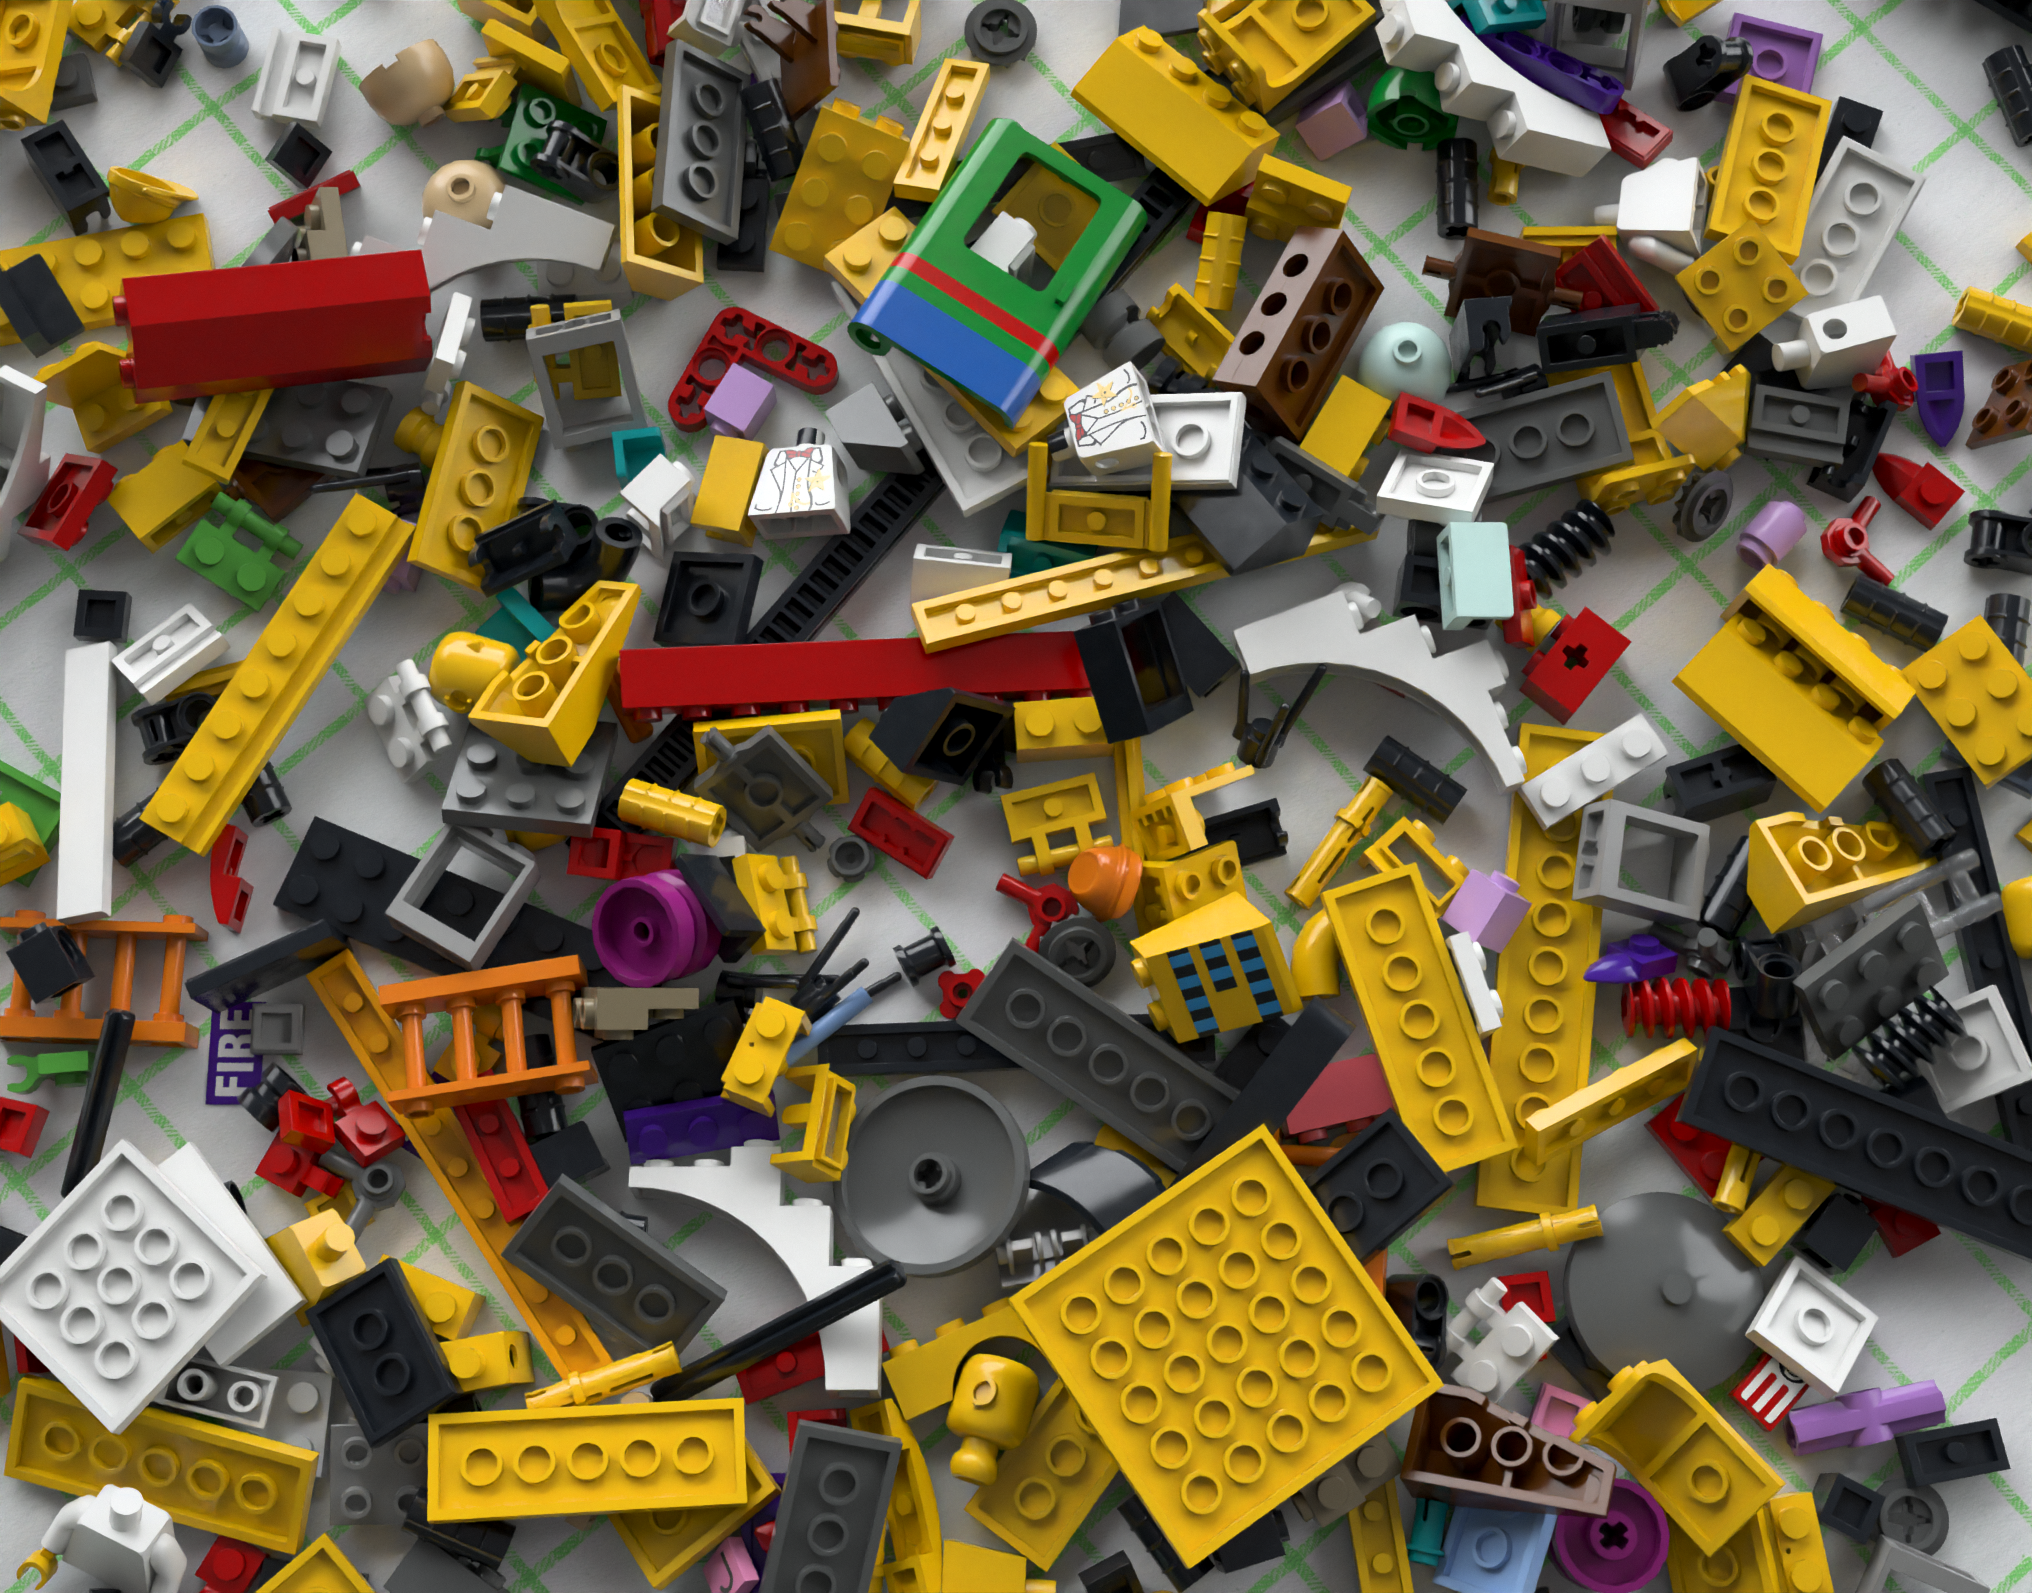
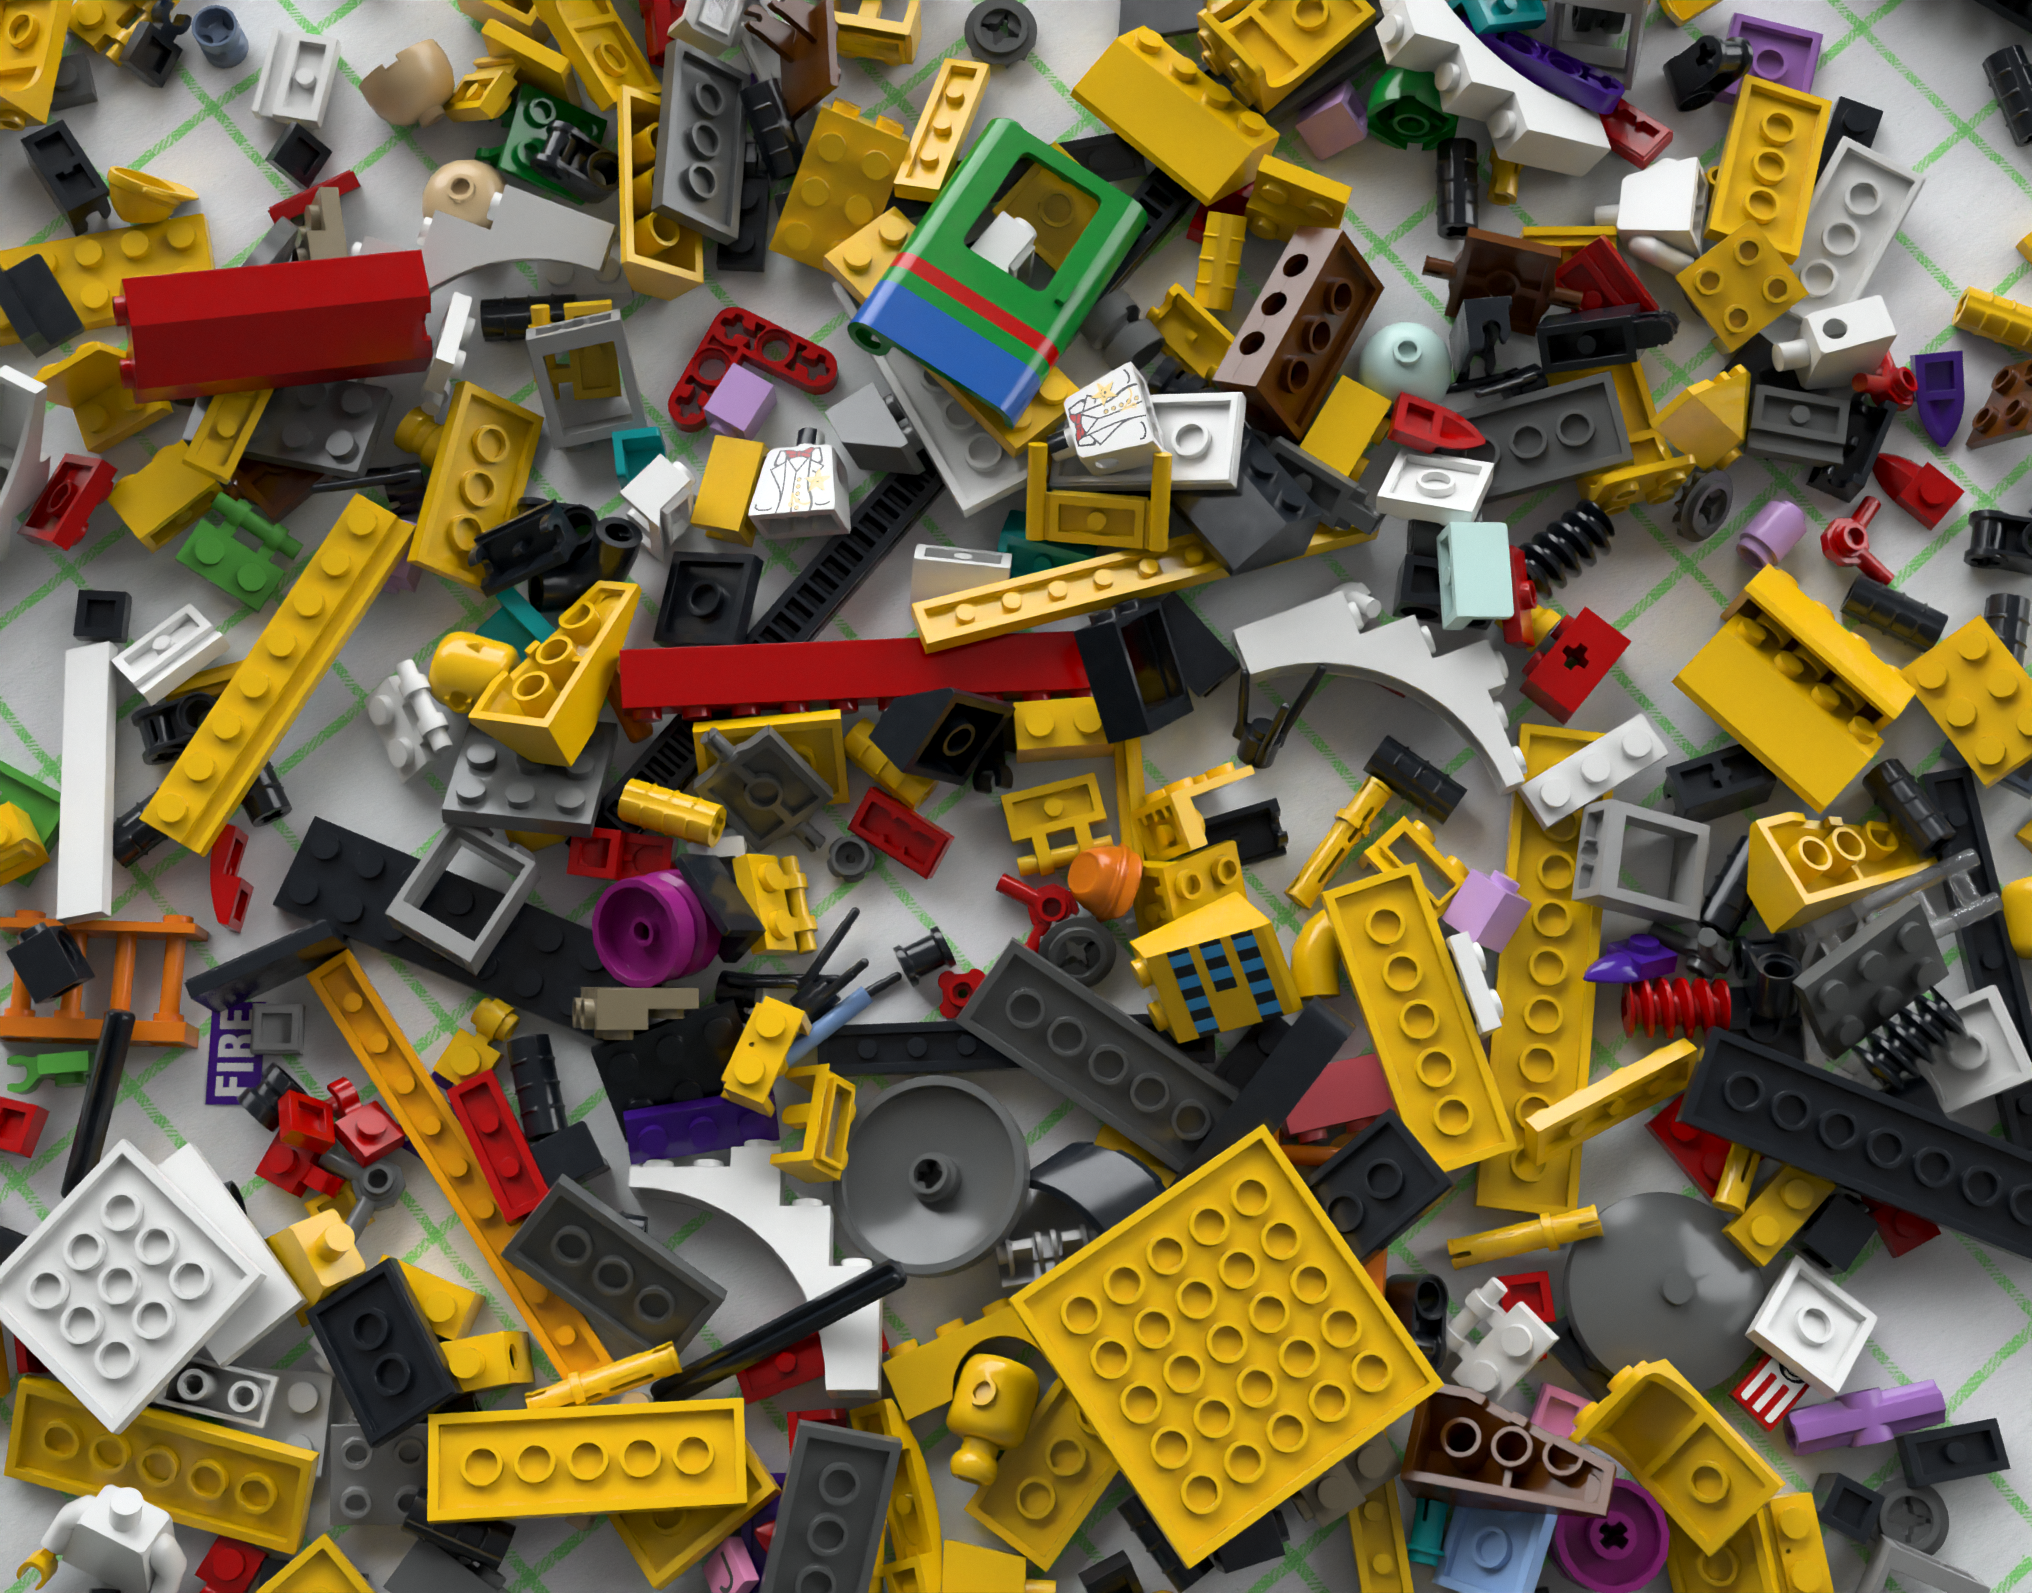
(459, 996): orange fence -> none

